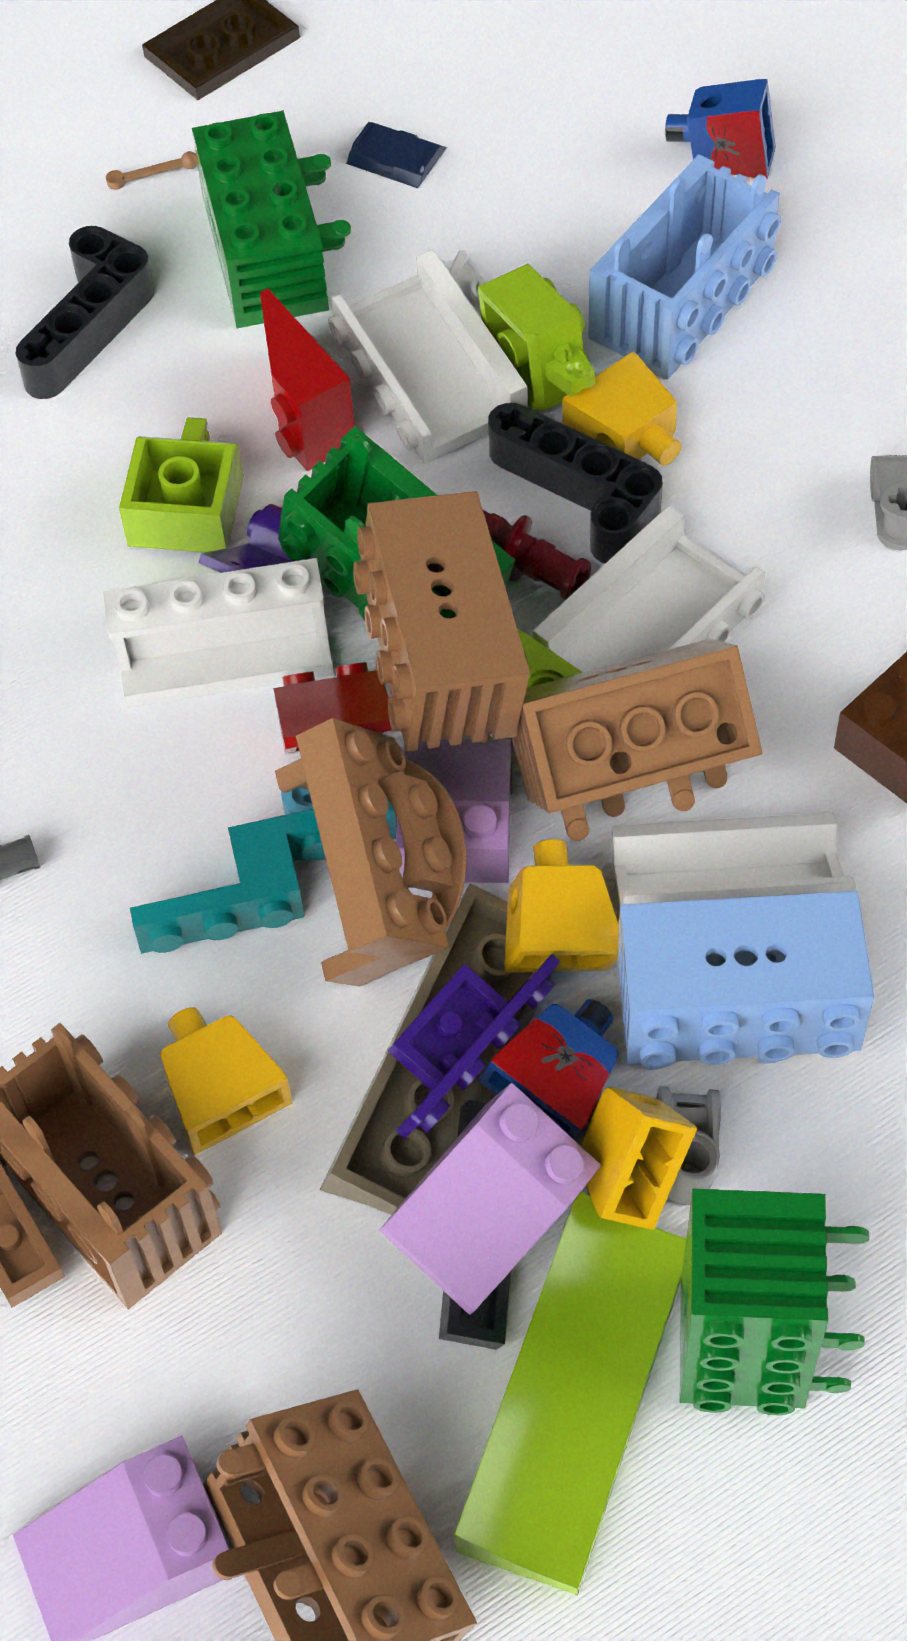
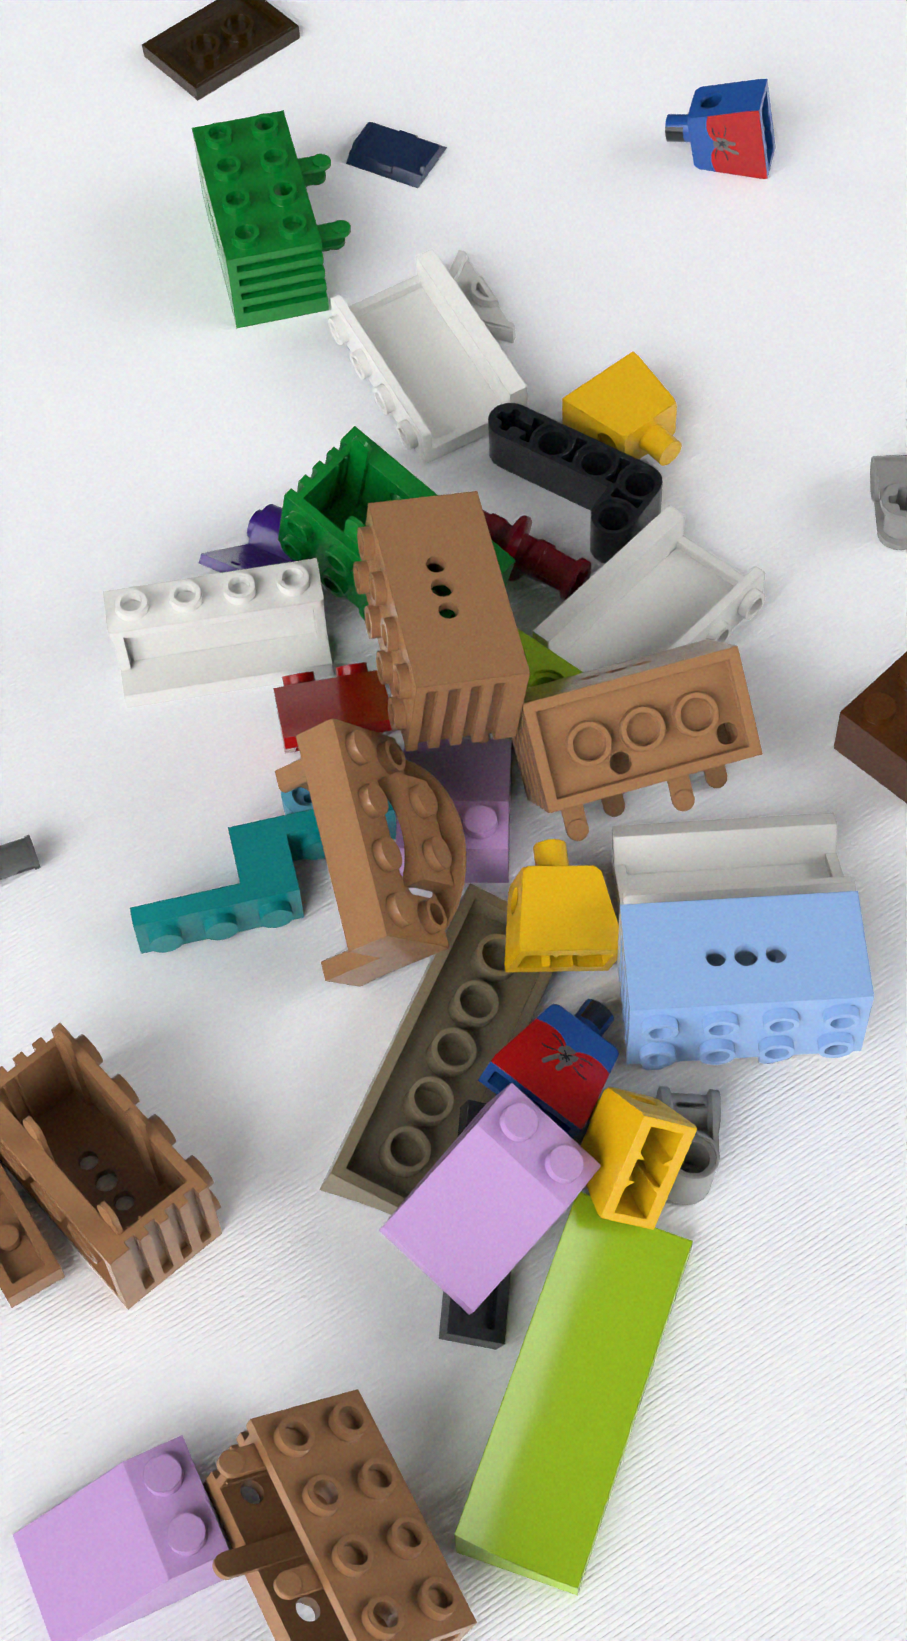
(110, 292): black beam -> none
(116, 179): medium nougat hinge -> none
(182, 491): lime hinge -> none
(220, 1078): yellow torso -> none
(308, 388): red slope -> none
(455, 1029): dark purple bracket -> none
(537, 335): lime hinge -> none
(683, 266): light blue piece -> none
(759, 1300): green piece -> none

